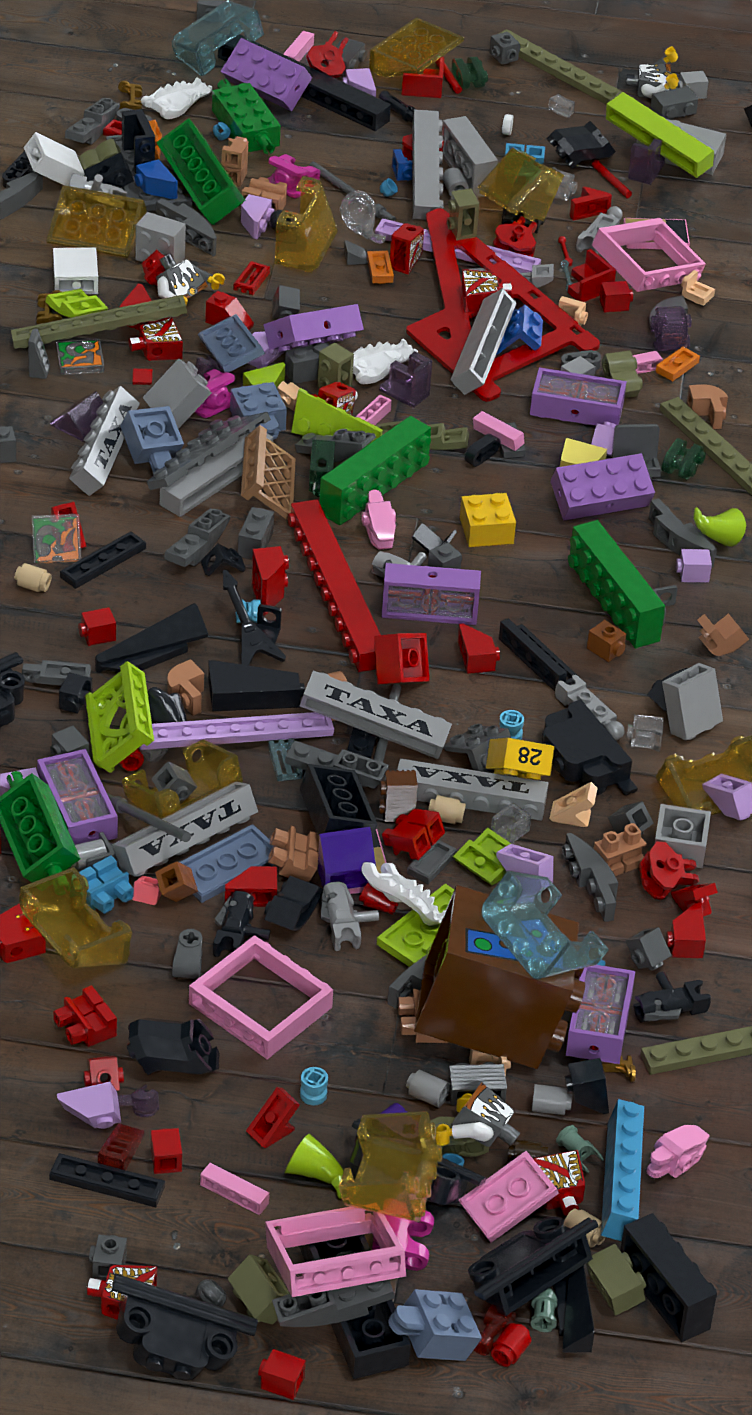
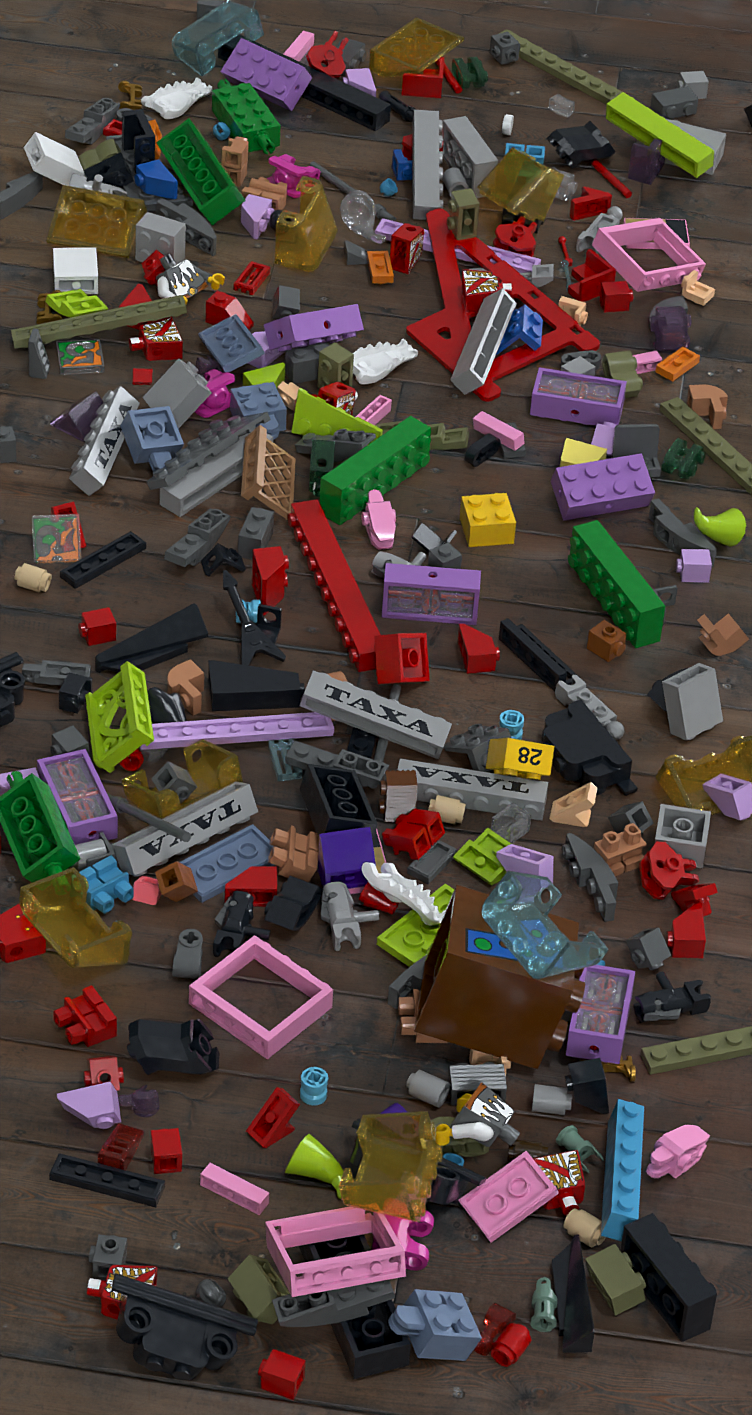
(13, 170): black beam -> none
(411, 382): clear purple panel -> none
(531, 1263): black brick -> none
(646, 732): clear window -> none
(655, 77): torso -> none

